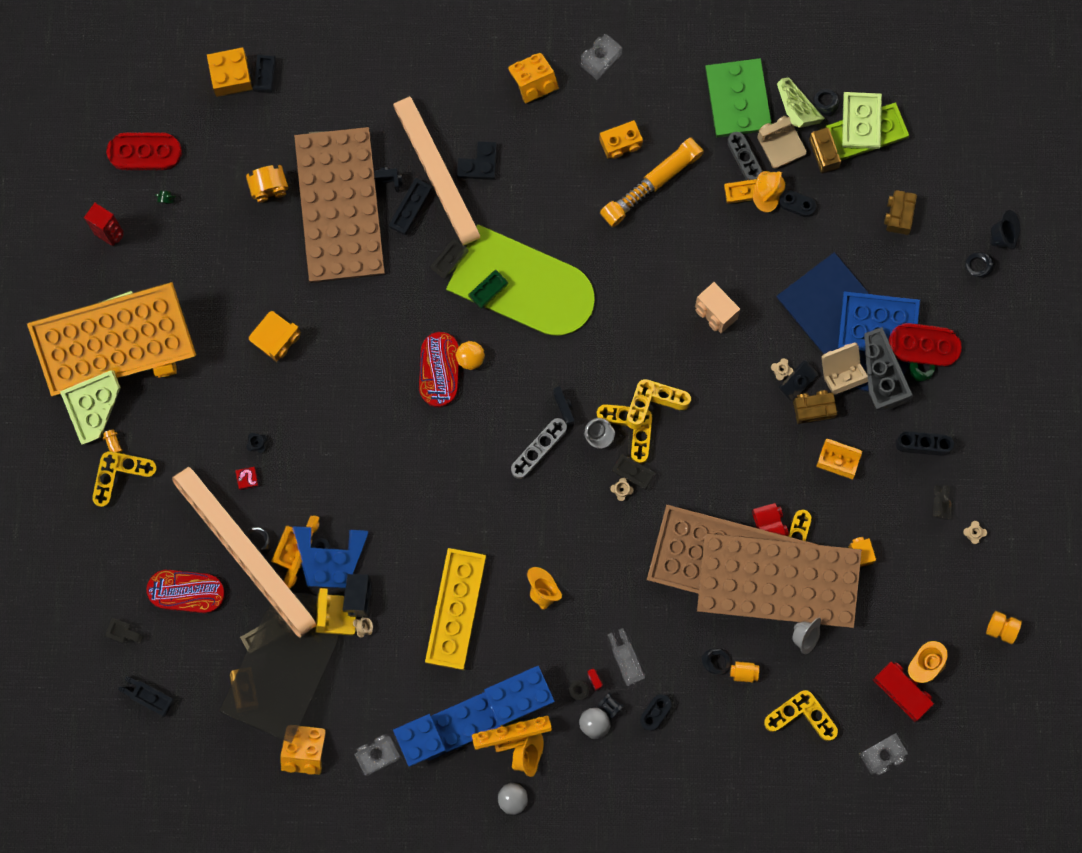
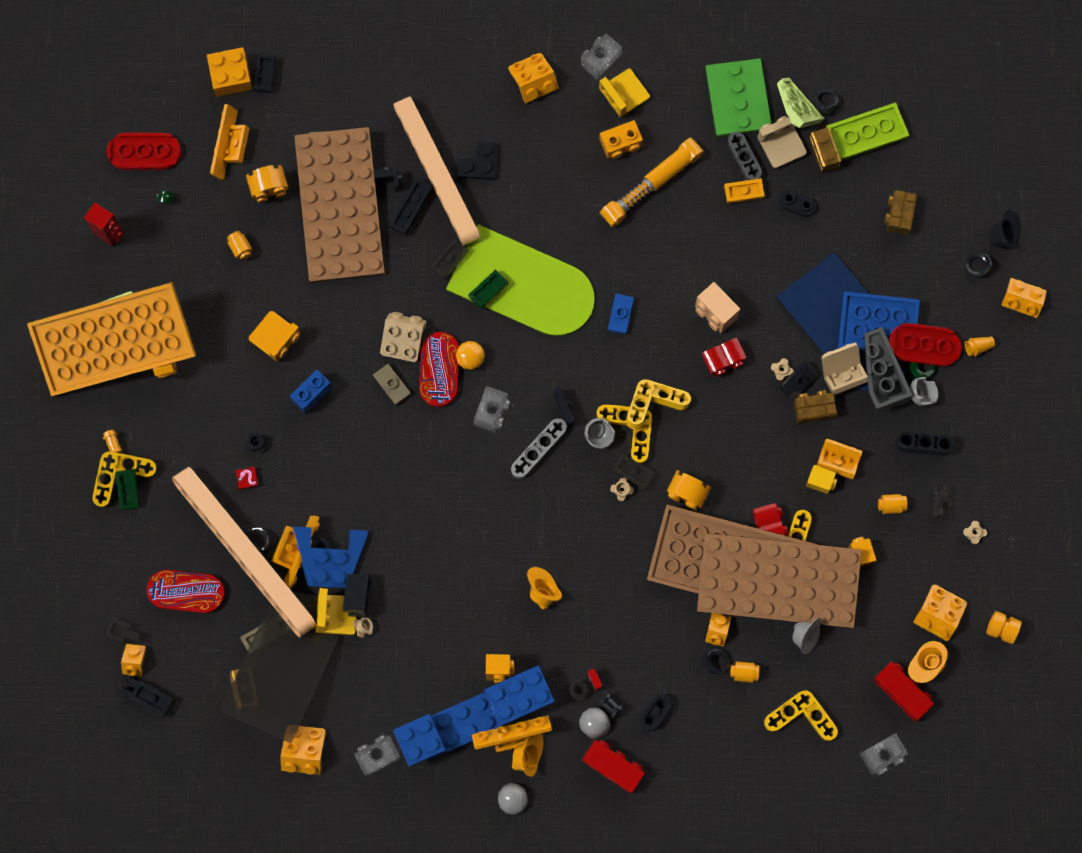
(91, 405): yellowish green plate -> none
(127, 488): none -> dark green plate
(133, 660): none -> light orange bracket
(230, 142): none -> light orange bracket
(239, 245): none -> light orange brick
(310, 391): none -> blue brick
(391, 384): none -> dark tan plate
(402, 336): none -> tan bracket
(455, 609): yellow plate -> none
(490, 398): none -> clear brick
(499, 667): none -> light orange brick
(613, 766): none -> red brick
(620, 314): none -> blue plate
(624, 92): none -> yellow bracket
(626, 659): clear hinge -> none
(688, 489): none -> light orange brick
(718, 629): none -> light orange bracket
(724, 357): none -> red brick
(768, 190): light orange piece -> none
(821, 479): none -> yellow brick
(861, 120): yellowish green tile -> none
(892, 504): none -> light orange brick
(923, 391): none -> light grey hair
(940, 612): none -> light orange bracket
(976, 346): none -> light orange cone
(1024, 298): none -> light orange bracket

